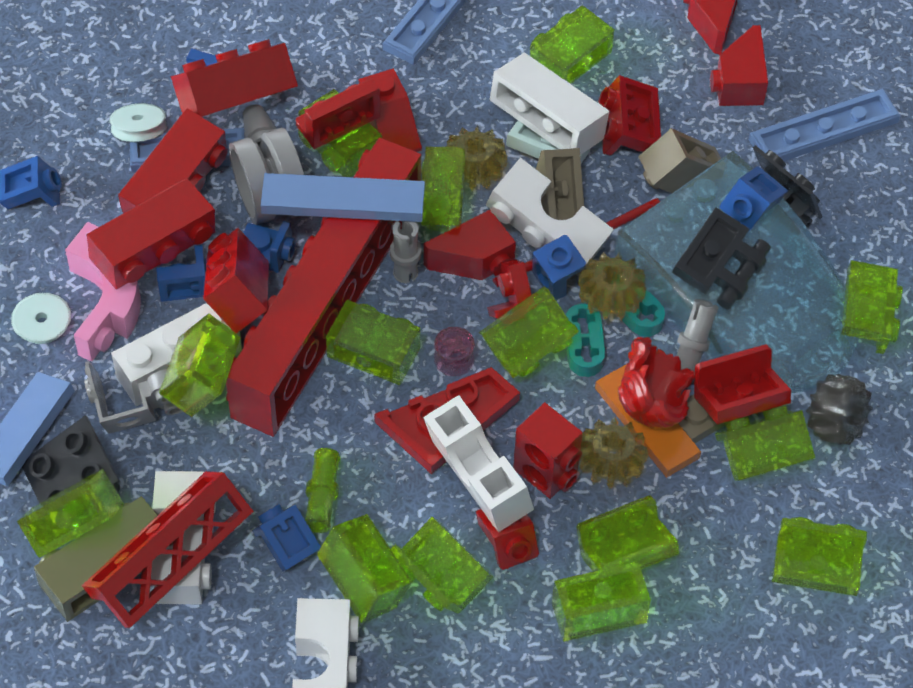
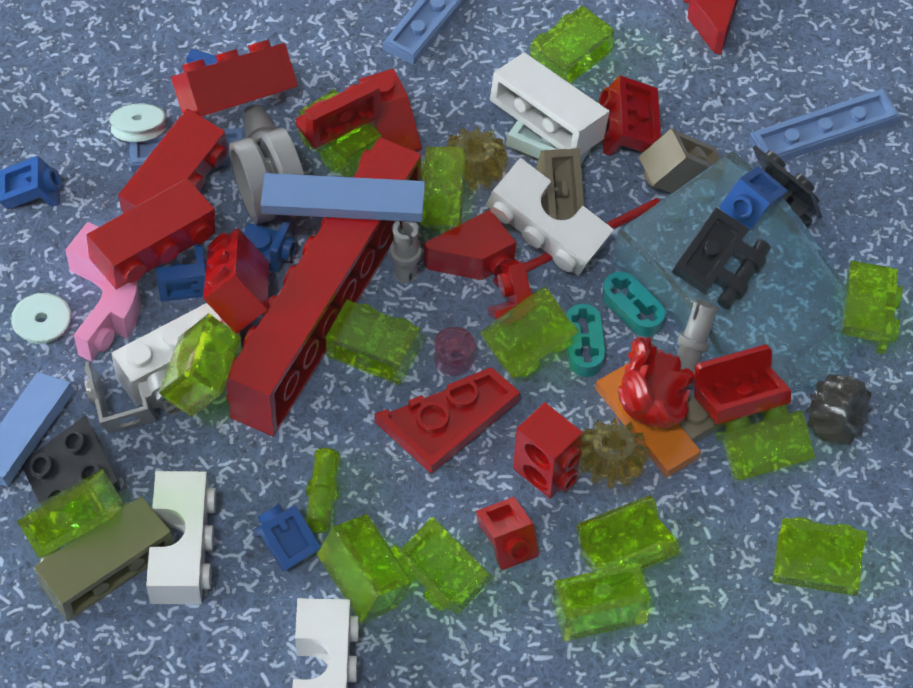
(157, 536): red fence -> none
(485, 475): white arch -> none
(556, 264): blue bracket -> none
(612, 286): clear yellow gear -> none
(742, 71): red slope -> none

